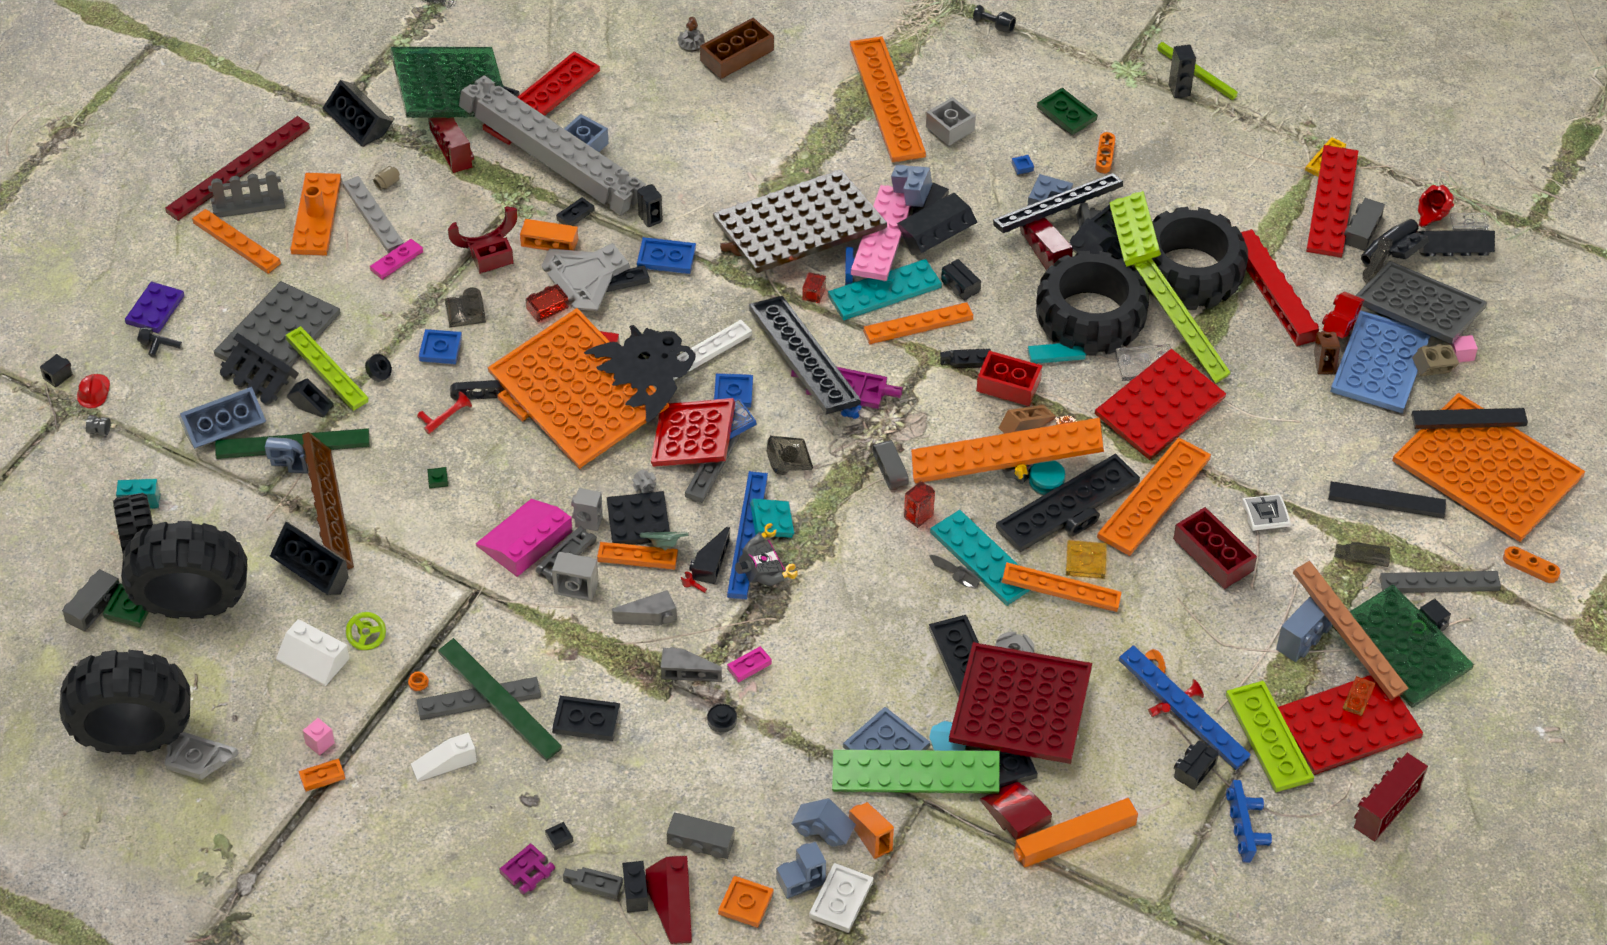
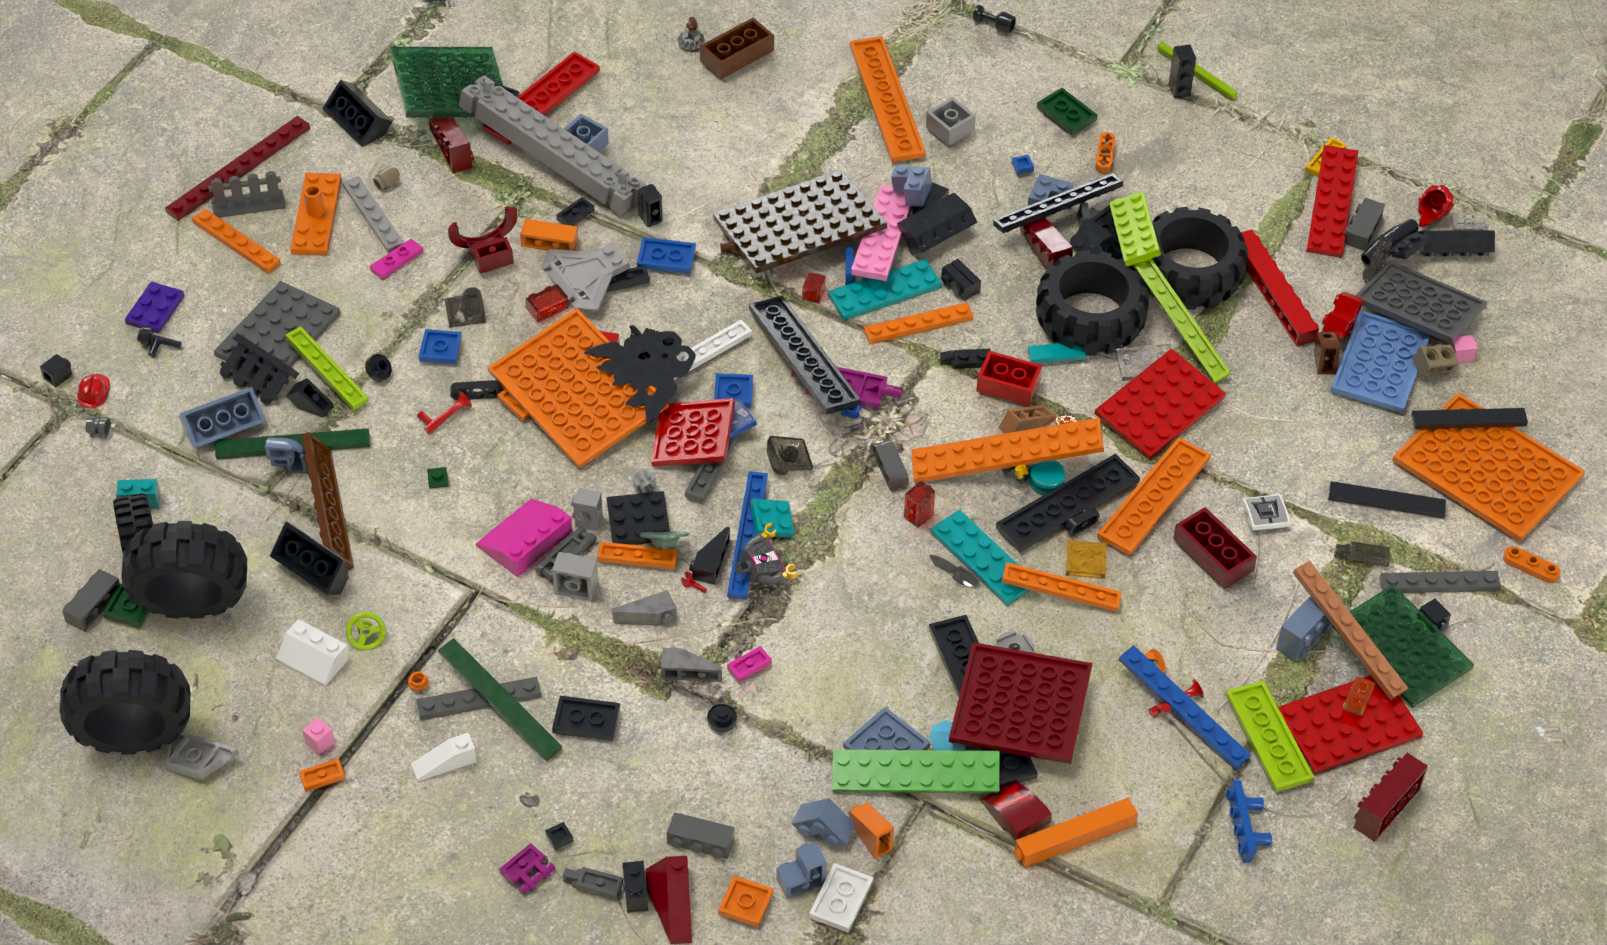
(1195, 765): black brick -> none

